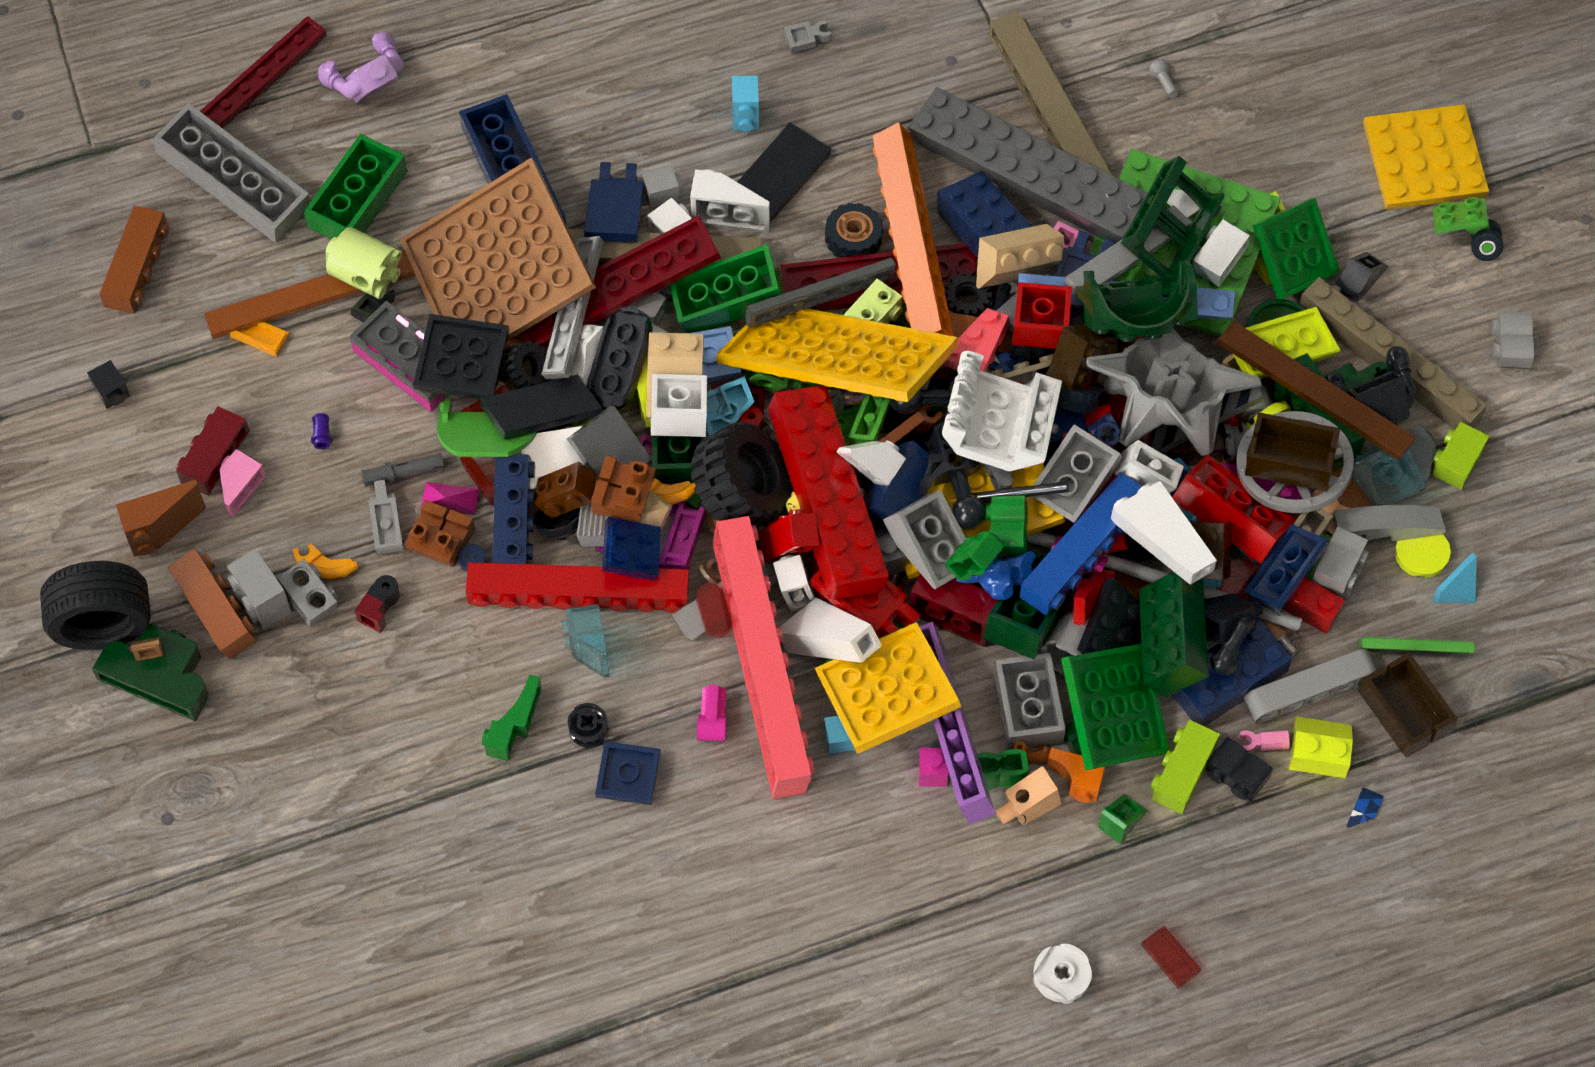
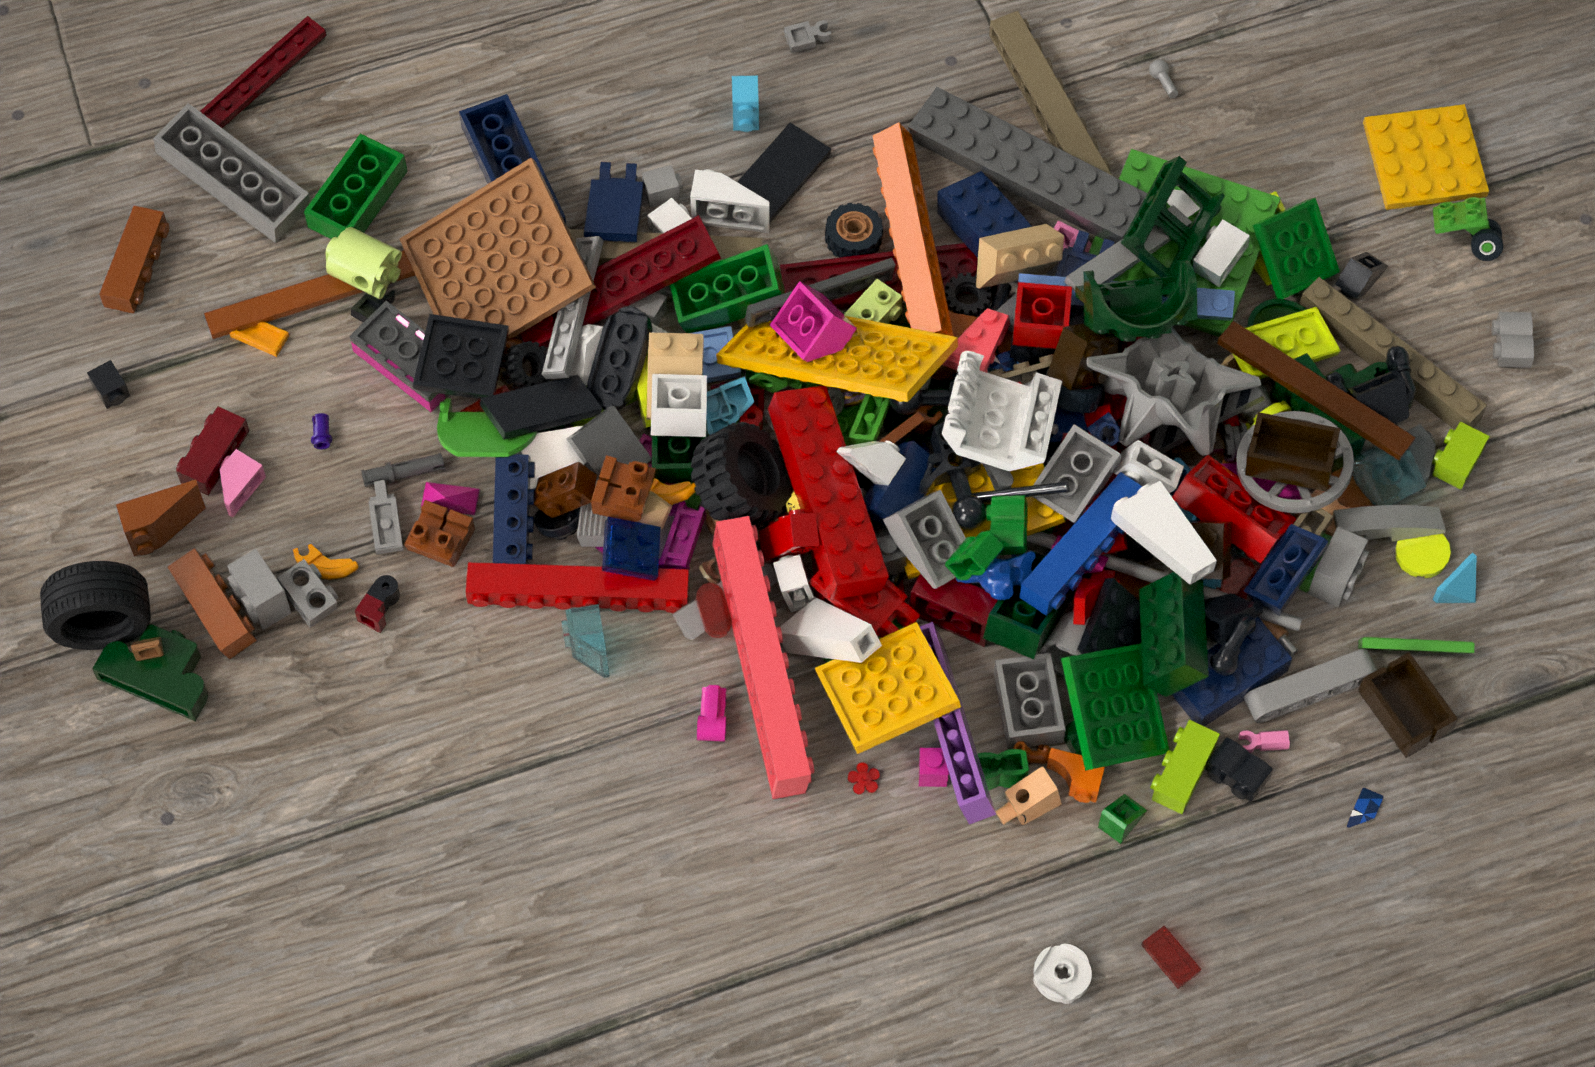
(369, 77): lavender torso -> none
(471, 553): dark blue tile -> none
(479, 478): clear red tile -> none
(516, 722): green slope -> none
(587, 724): black wheel -> none
(628, 773): dark blue plate -> none
(812, 324): none -> dark pink slope
(836, 736): medium azure brick -> none
(864, 779): none -> red plant
(1315, 605): red brick -> none
(1321, 747): neon yellow slope -> none

